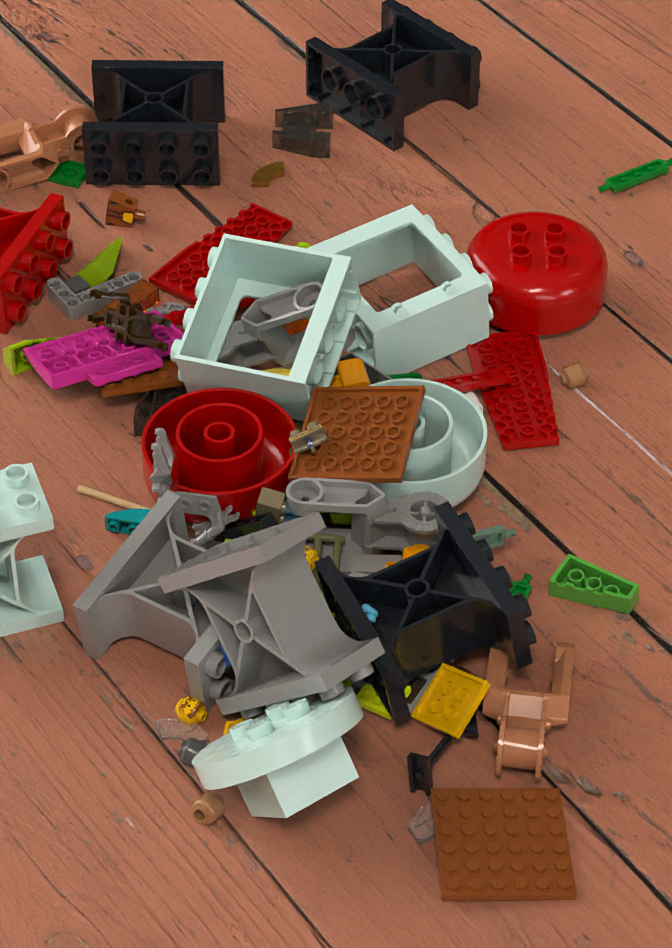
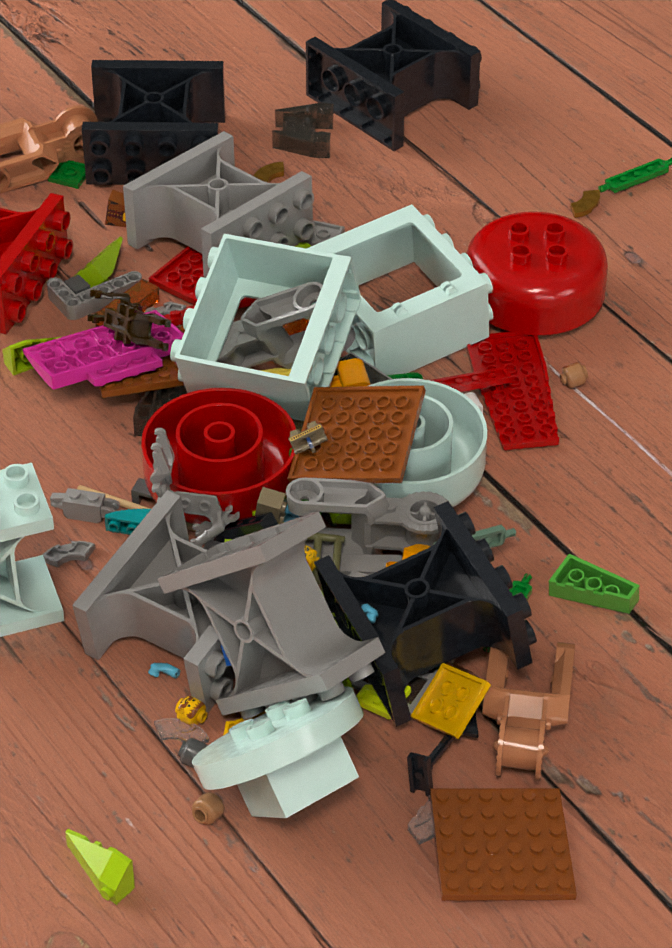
(75, 551): none -> light grey tile
(84, 505): none -> light grey hinge
(106, 868): none -> lime wedge
(139, 491): none -> dark grey panel
(165, 668): none -> medium azure arm
(206, 196): none -> light grey piece
(324, 231): none -> light grey tile
(586, 204): none -> pearl gold tile

